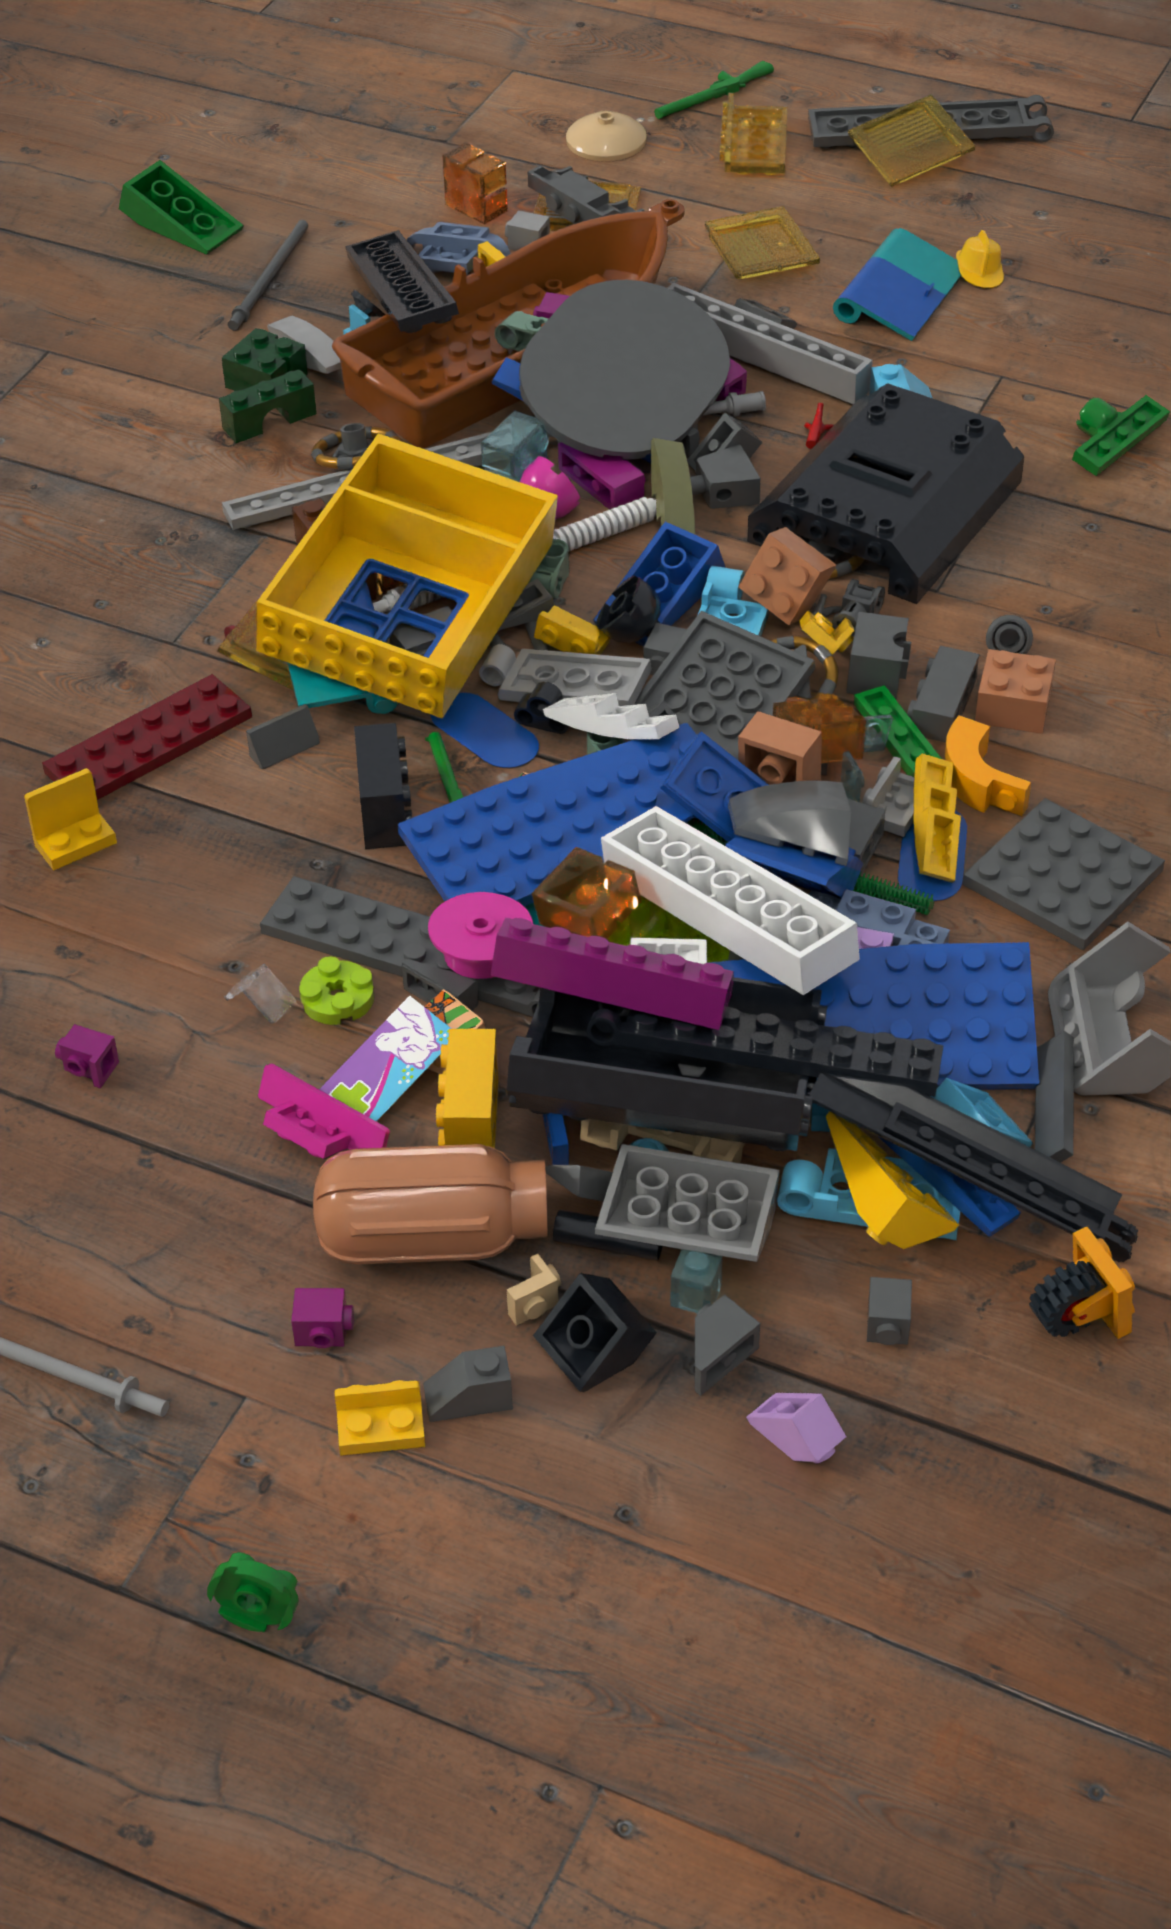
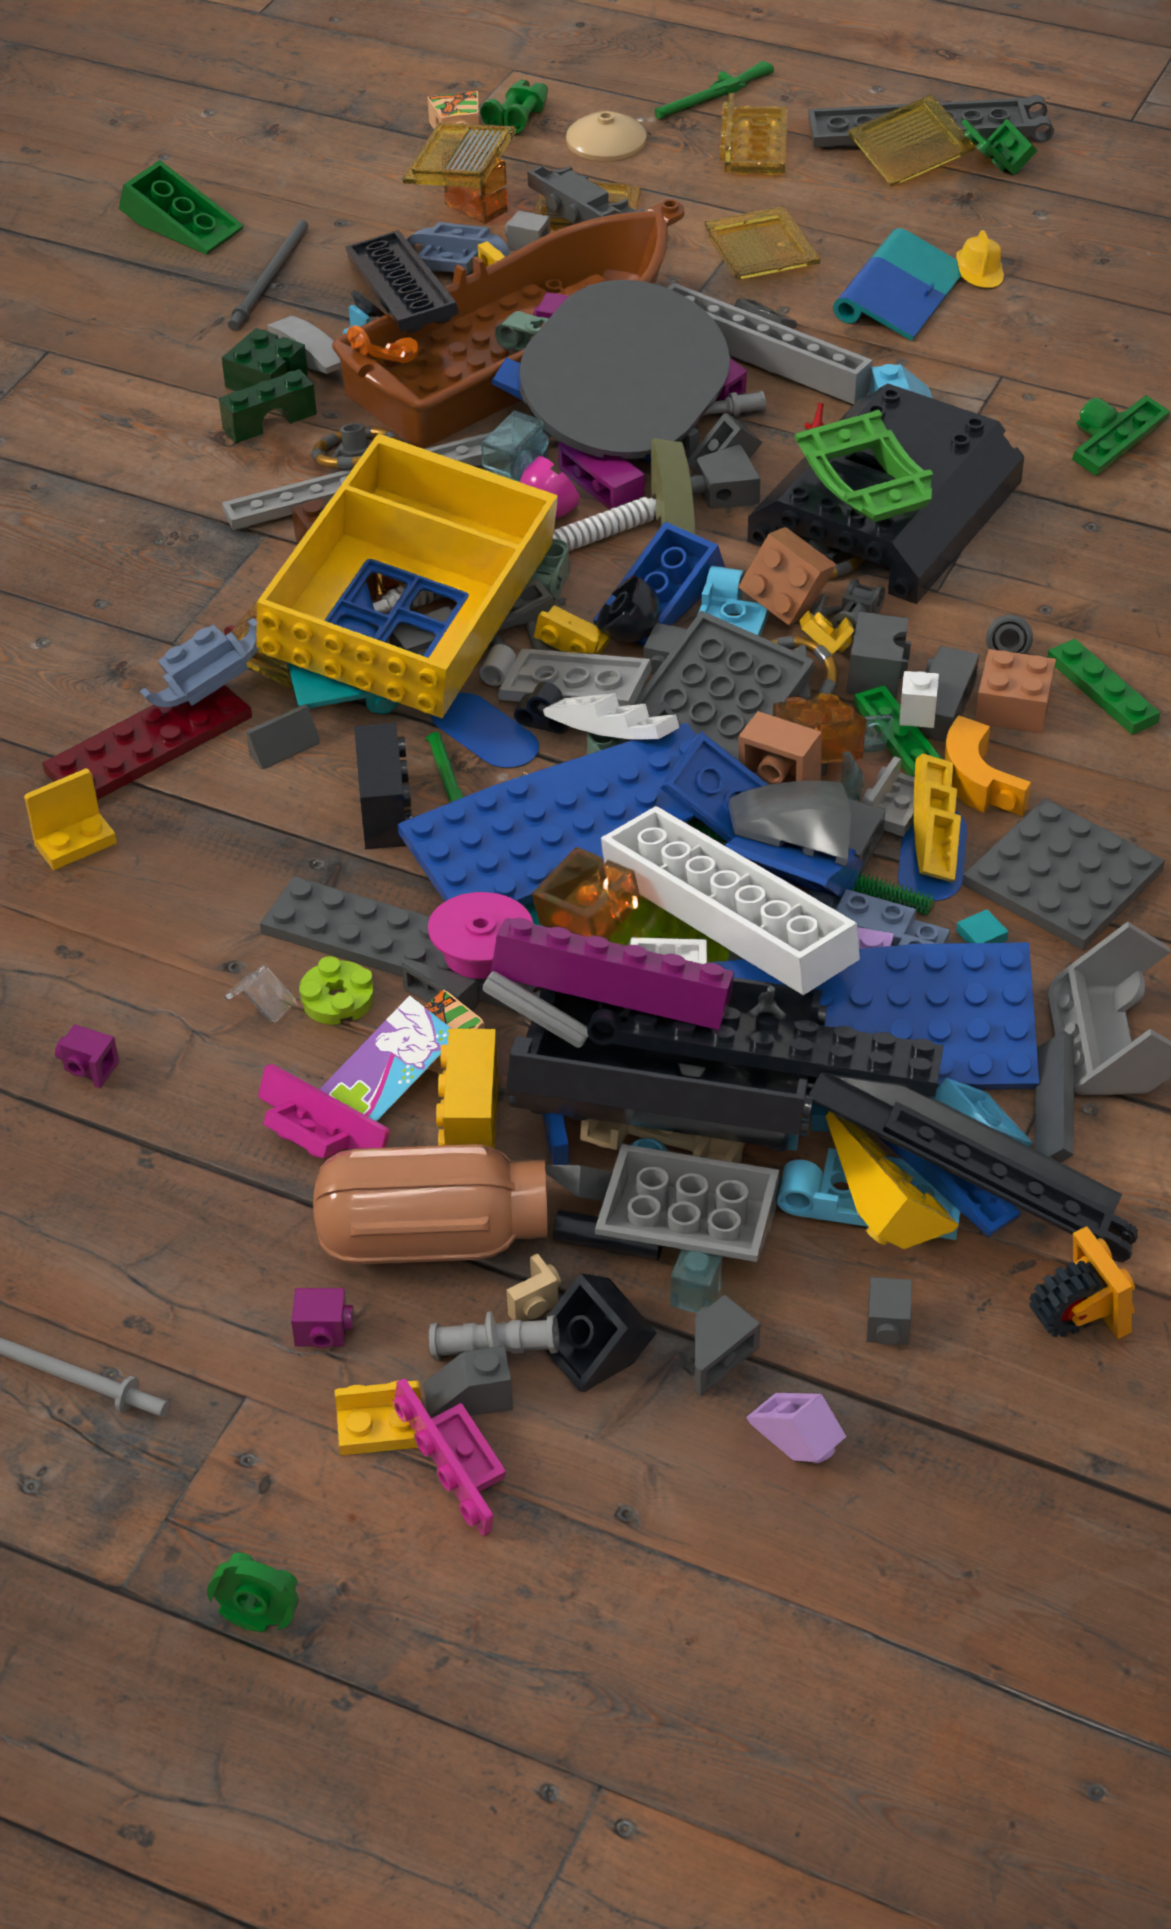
(203, 665): none -> sand blue plate
(401, 351): none -> orange piece
(454, 108): none -> torso
(459, 155): none -> clear yellow piece
(459, 1451): none -> dark pink bracket
(515, 1335): none -> light grey piece
(519, 103): none -> green piece
(535, 1009): none -> light grey axle
(767, 1004): none -> dark grey bar
(905, 494): none -> bright green wedge
(918, 699): none -> white slope
(982, 929): none -> teal tile
(1006, 145): none -> green bracket
(1104, 686): none -> green plate

